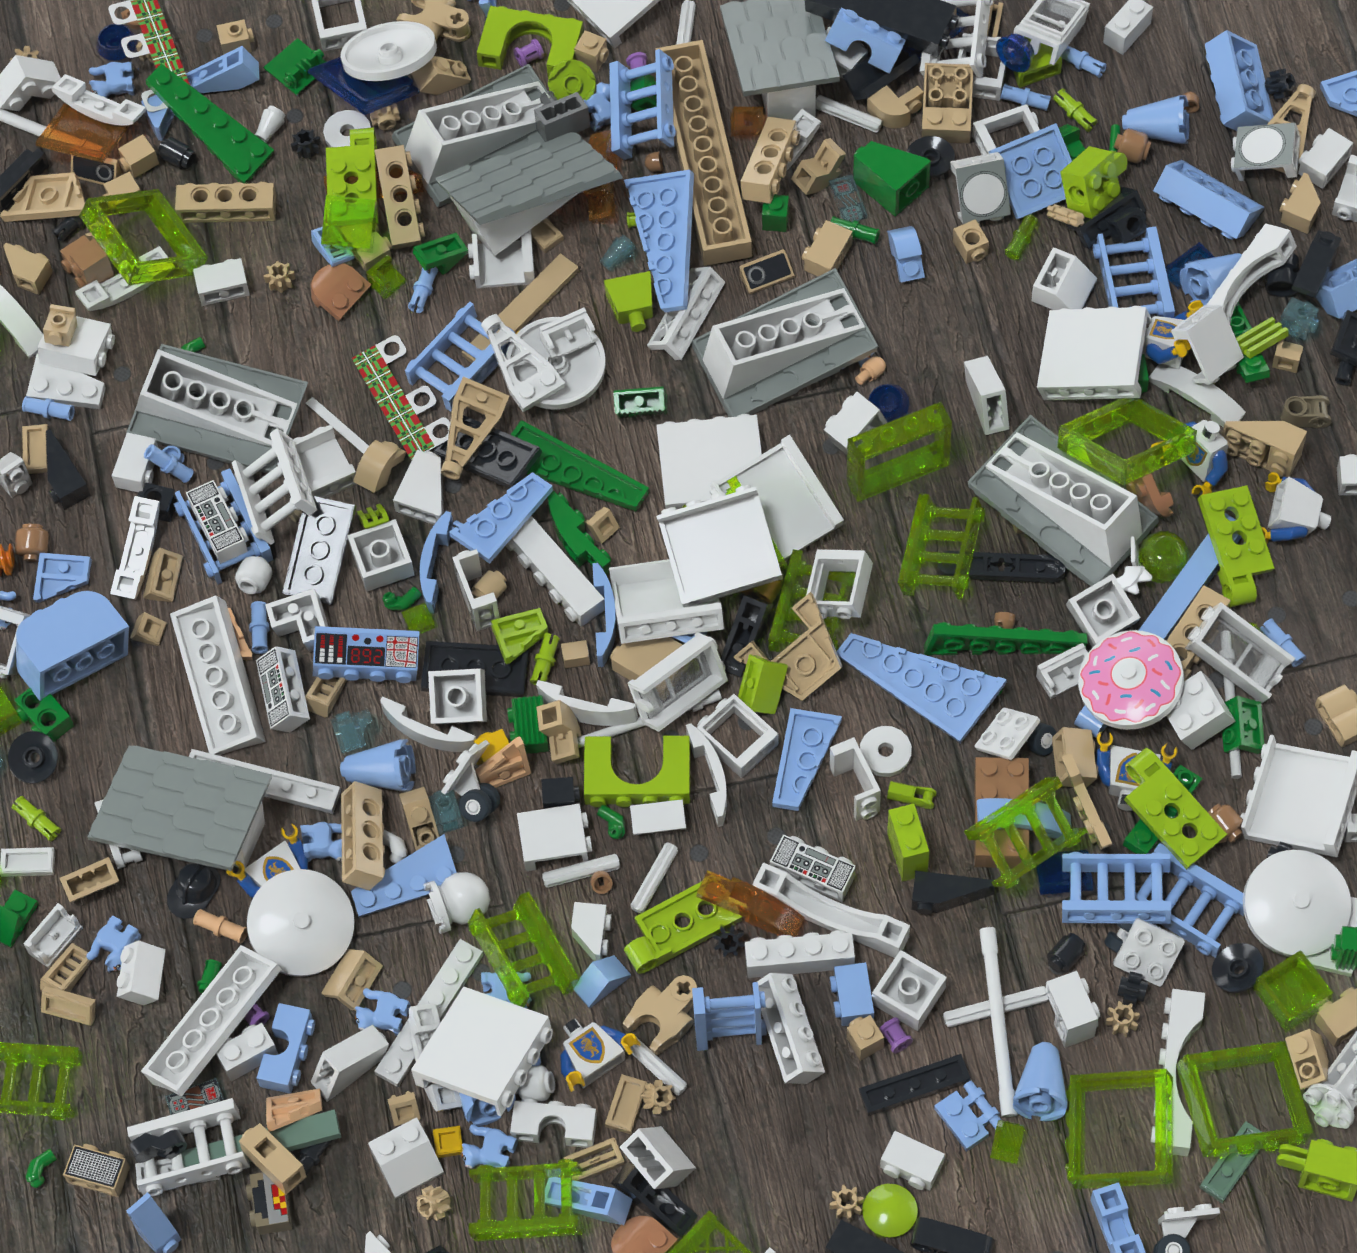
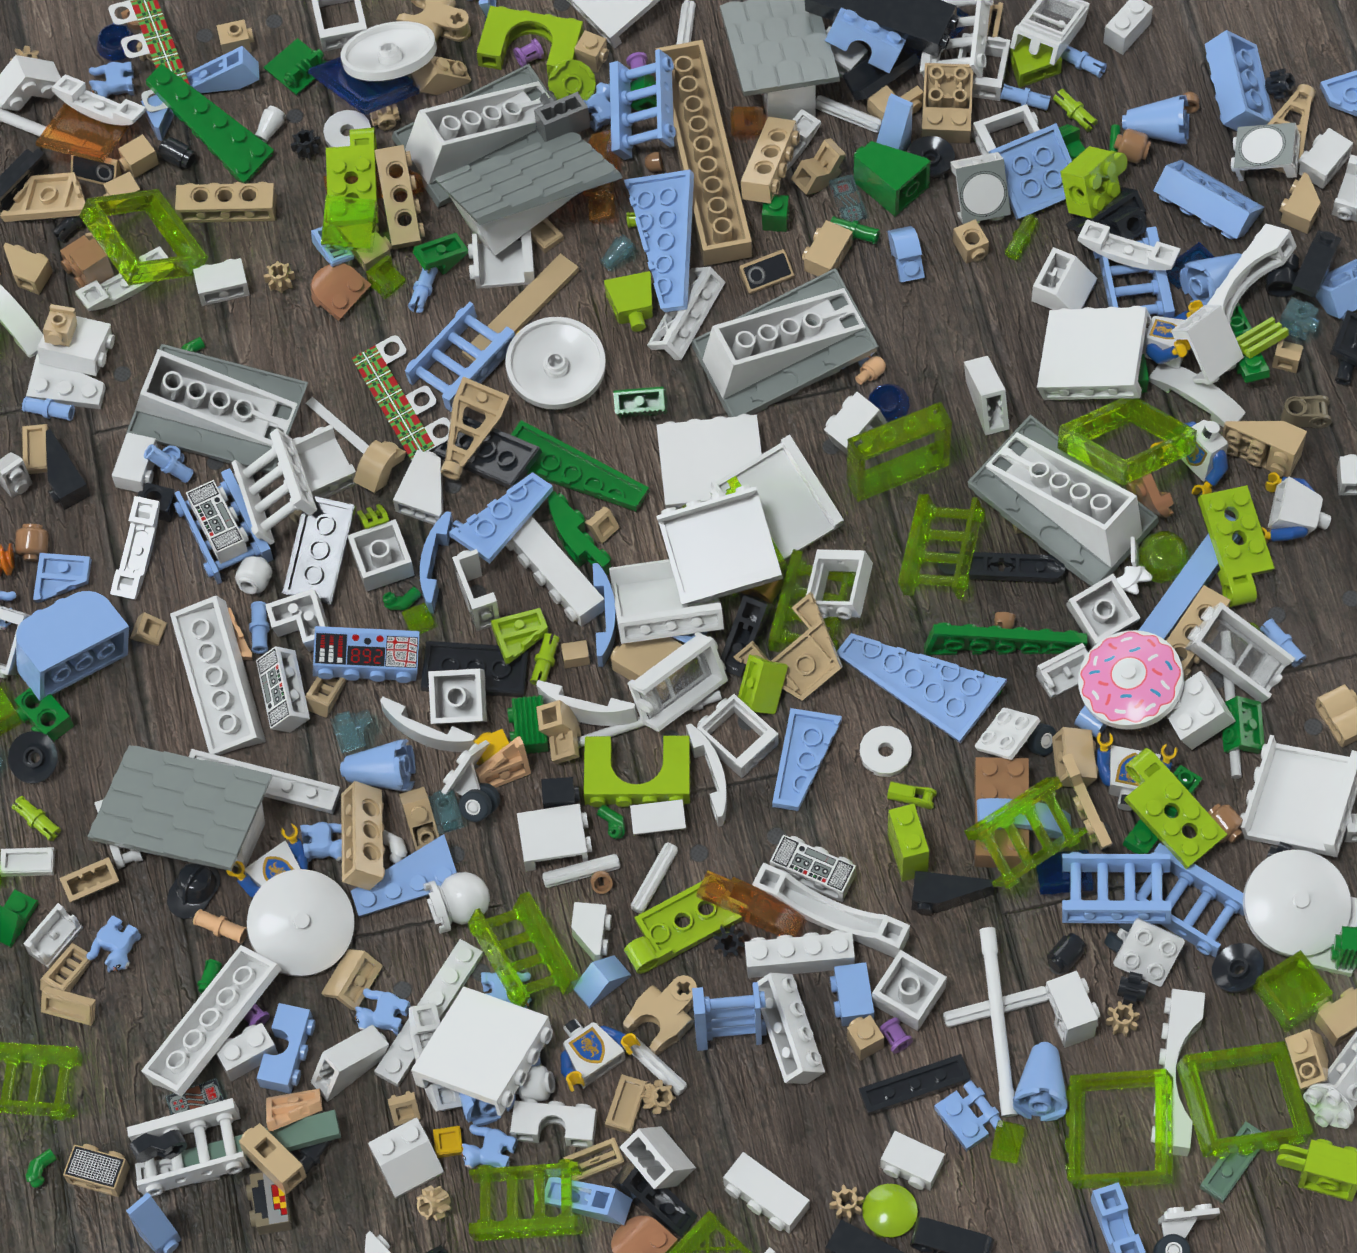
(140, 972): white brick -> none
(163, 576): tan slope -> none
(490, 583): tan brick -> none
(536, 387): white plate -> none
(567, 334): white hinge -> none
(765, 1193): none -> white brick
(846, 757): white panel -> none
(896, 124): none -> light blue slope
(1015, 52): clear blue hat -> none
(1065, 215): tan axle -> none
(1126, 251): none -> white slope

